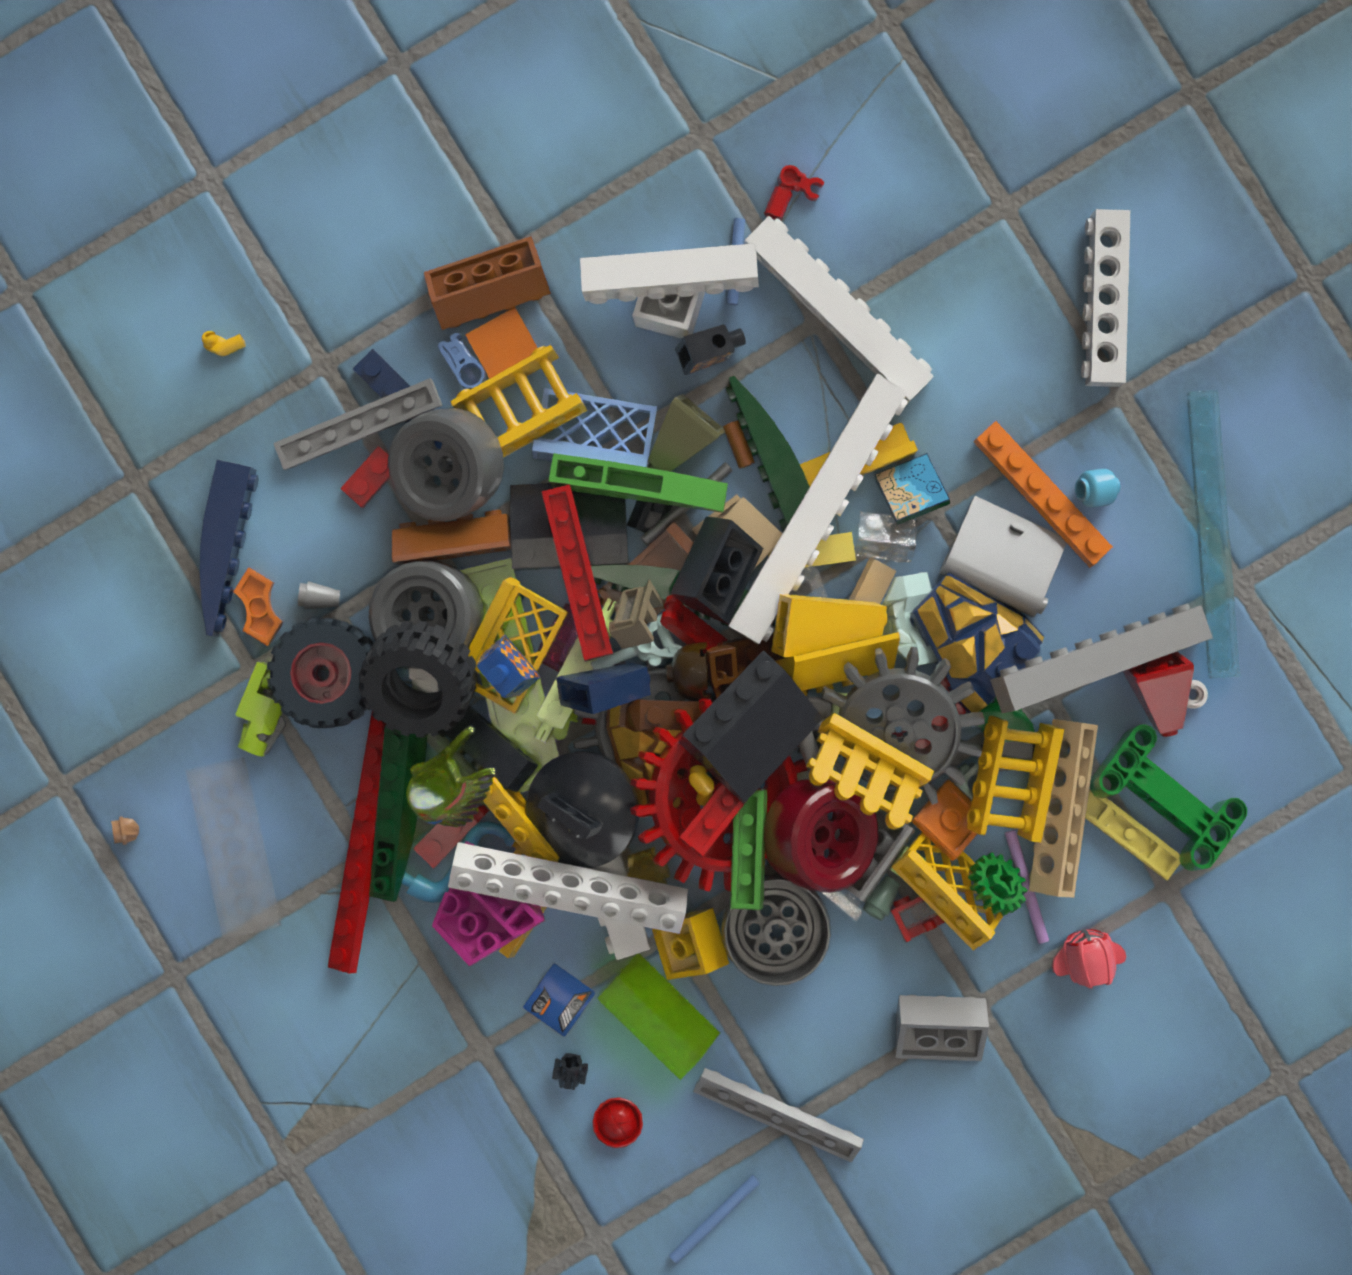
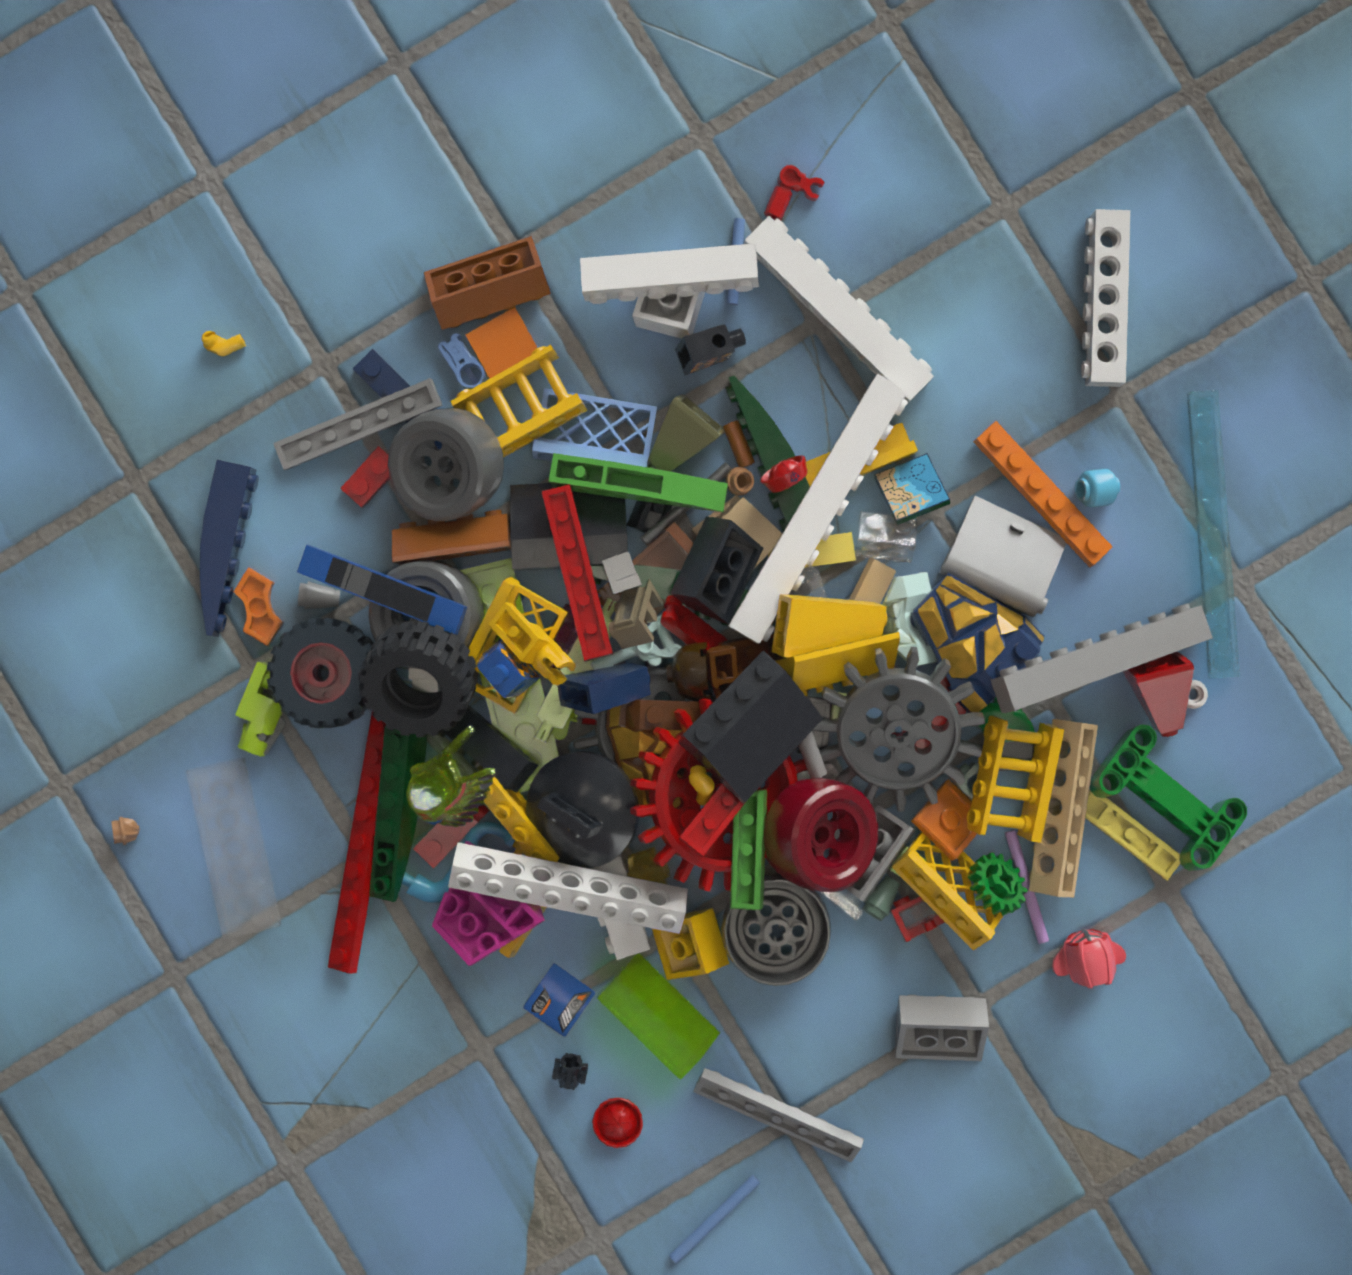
(382, 589): none -> tile
(531, 643): none -> yellow plate
(620, 572): none -> light grey panel
(739, 481): none -> medium nougat plate
(785, 474): none -> red hat
(876, 756): yellow fence -> none

